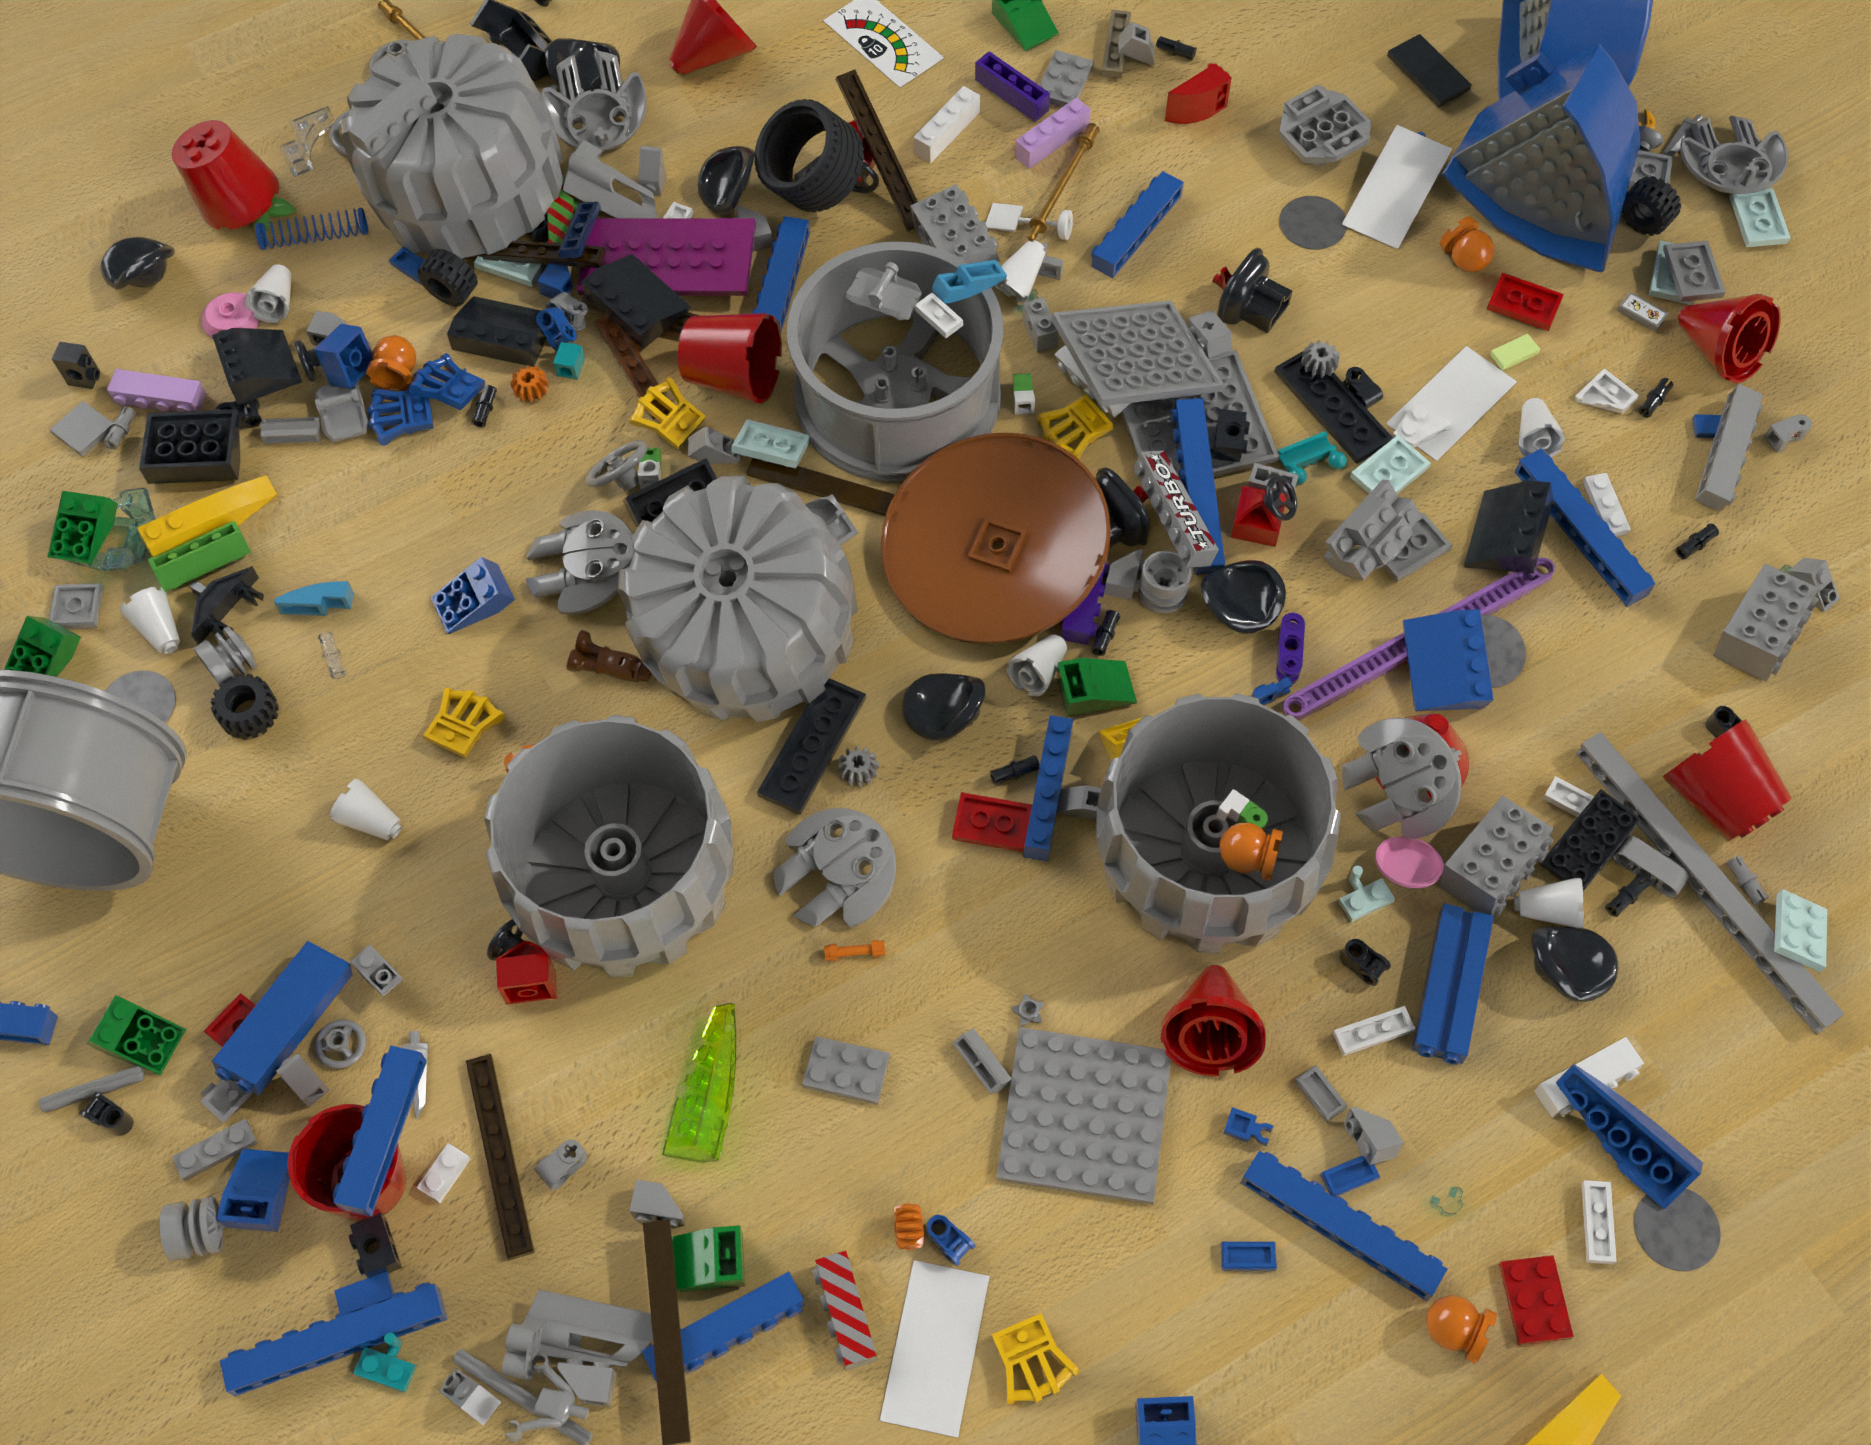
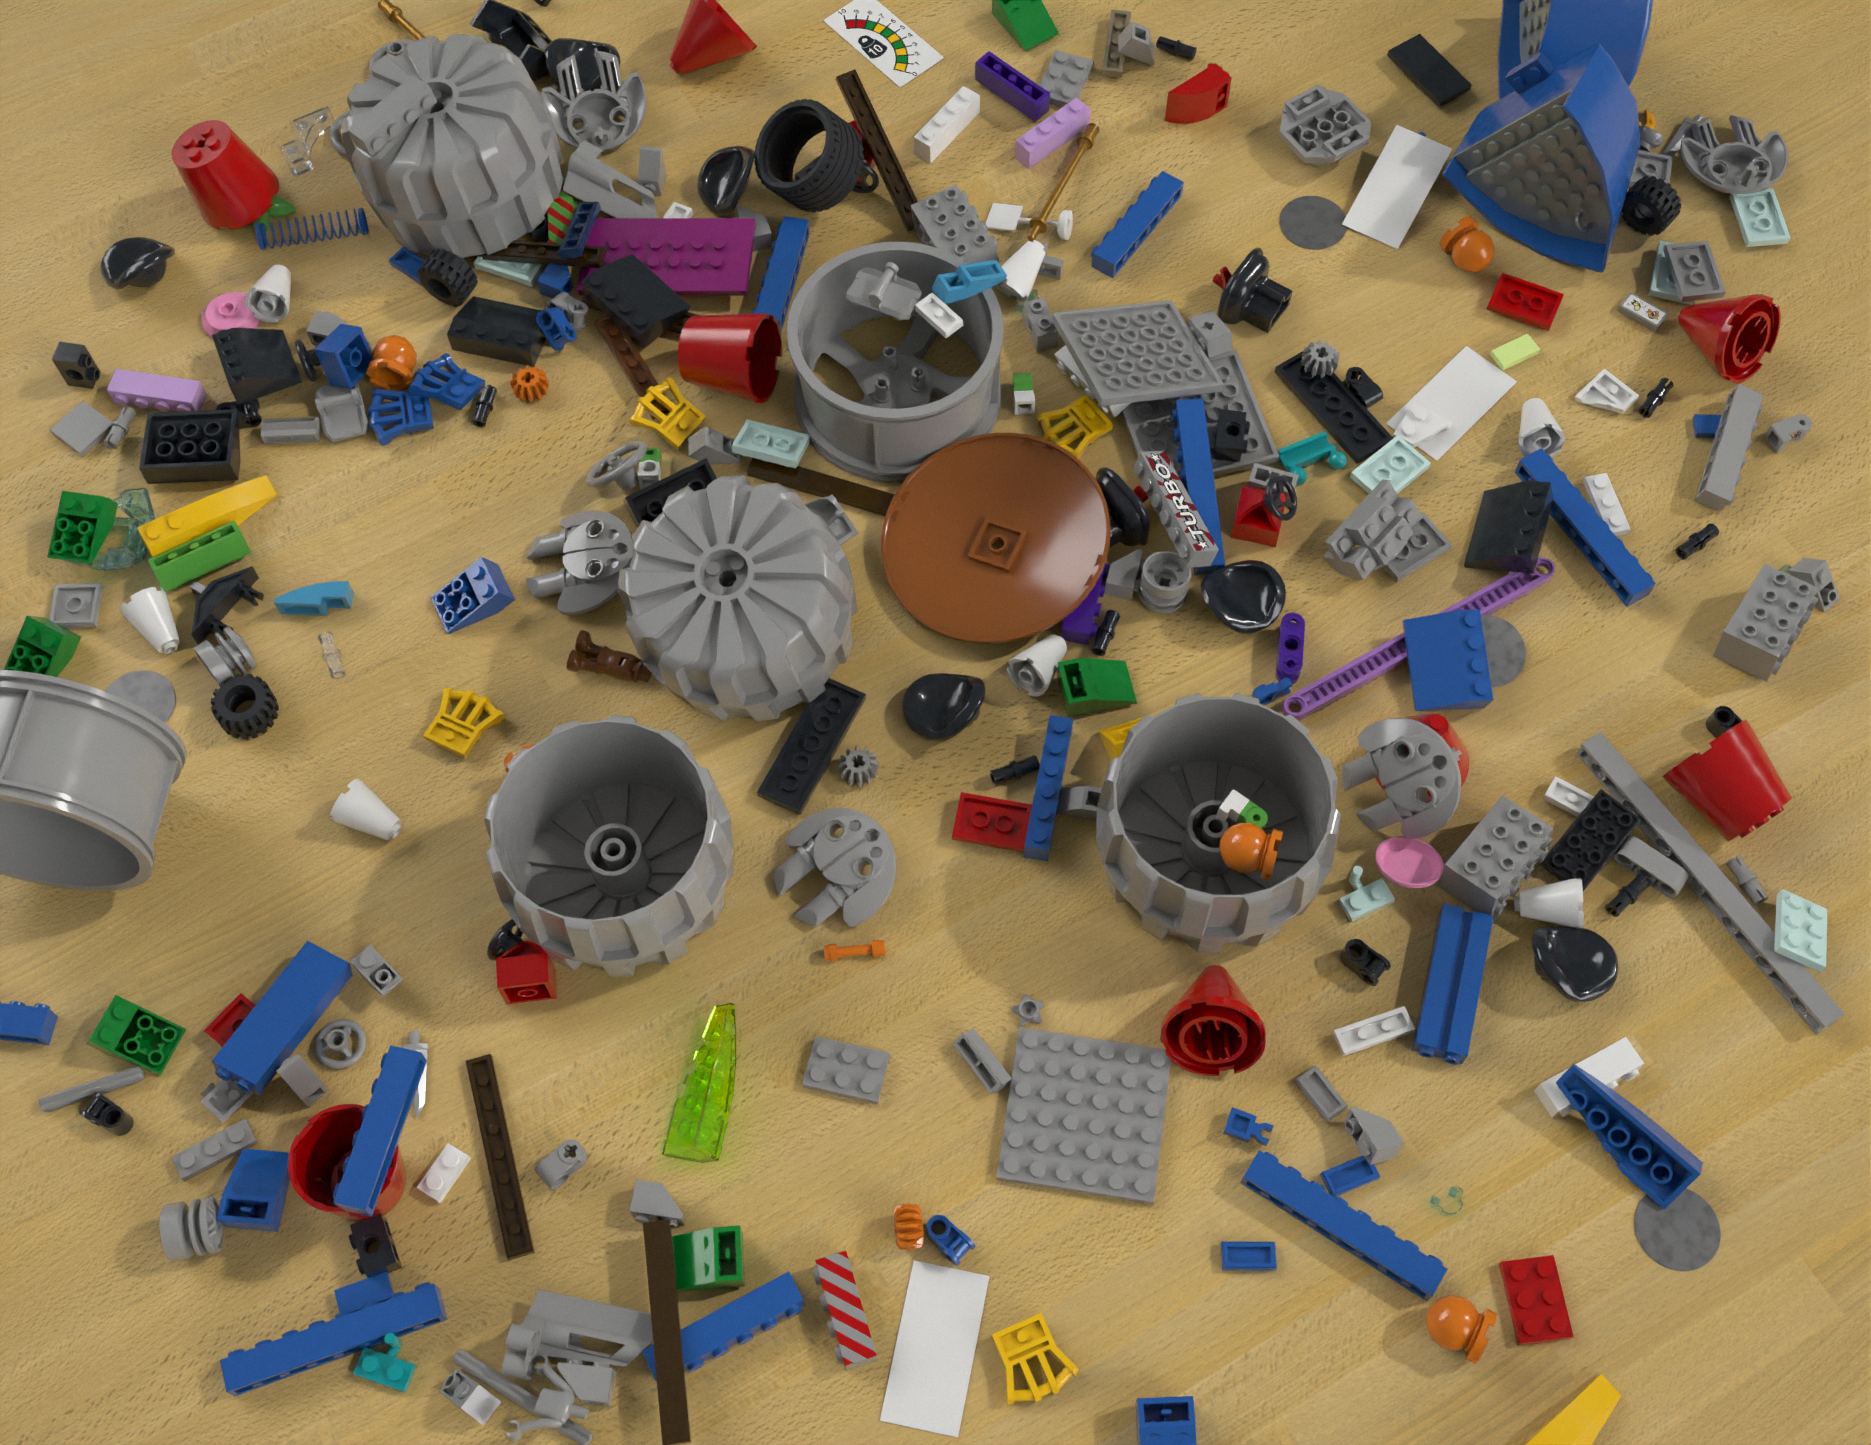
(569, 360): teal brick -> none
(1598, 1222): white plate -> none

